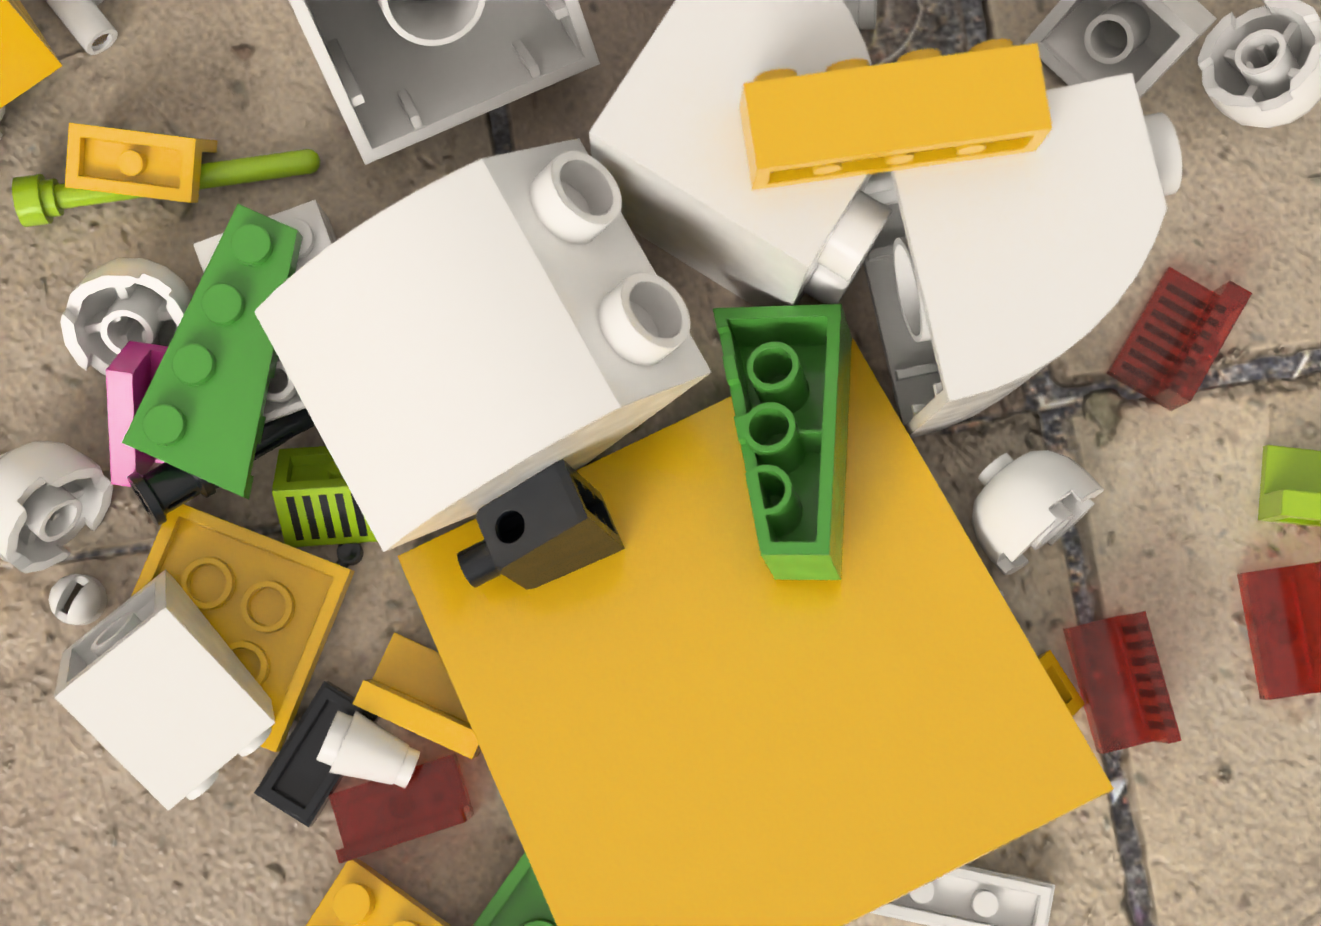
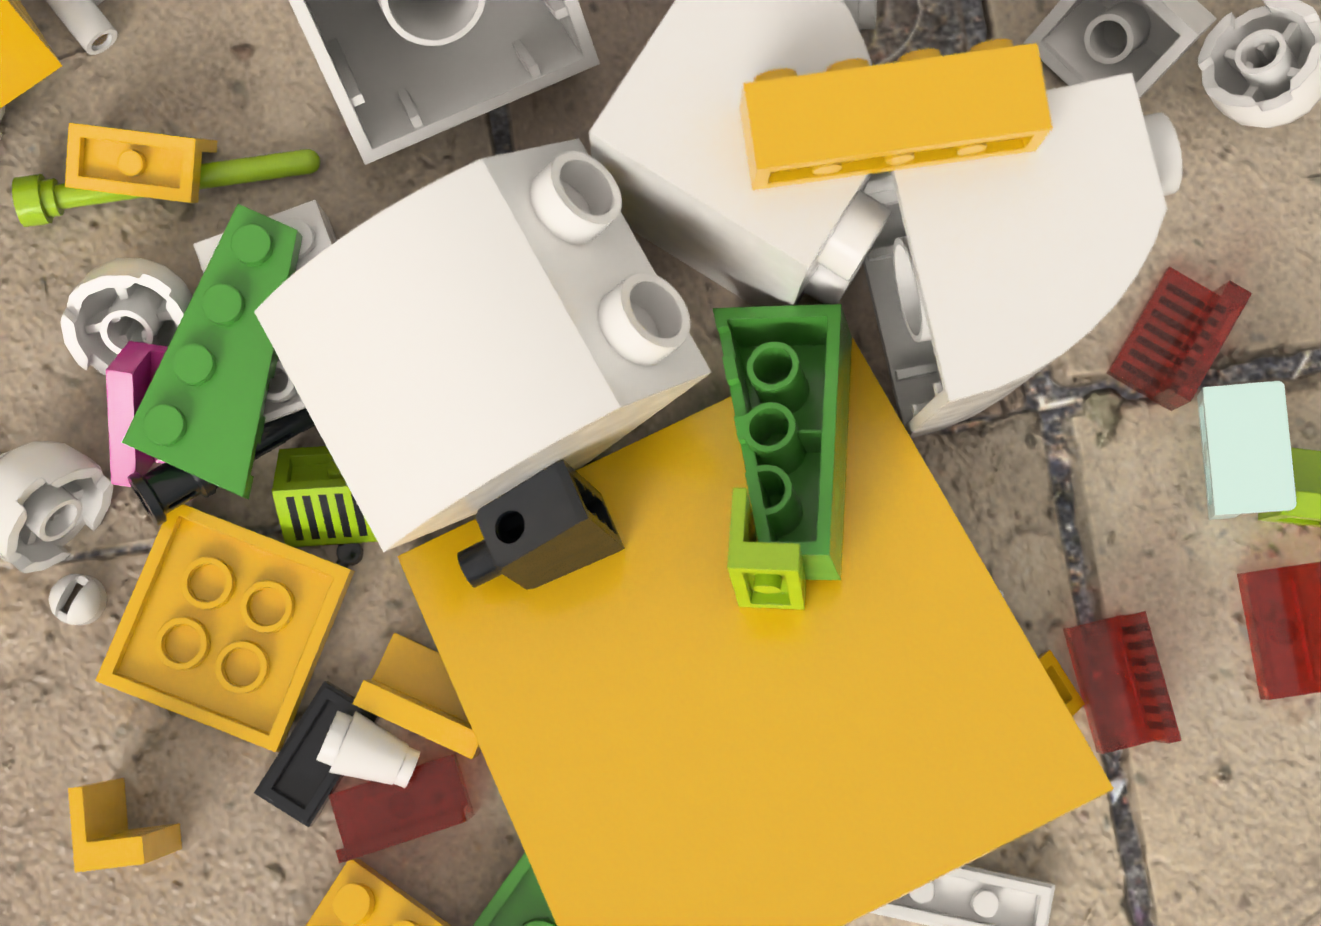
(102, 830): none -> yellow panel
(164, 692): white slope -> none
(762, 571): none -> lime panel
(1029, 504): white cylinder -> none
(1246, 449): none -> light aqua panel

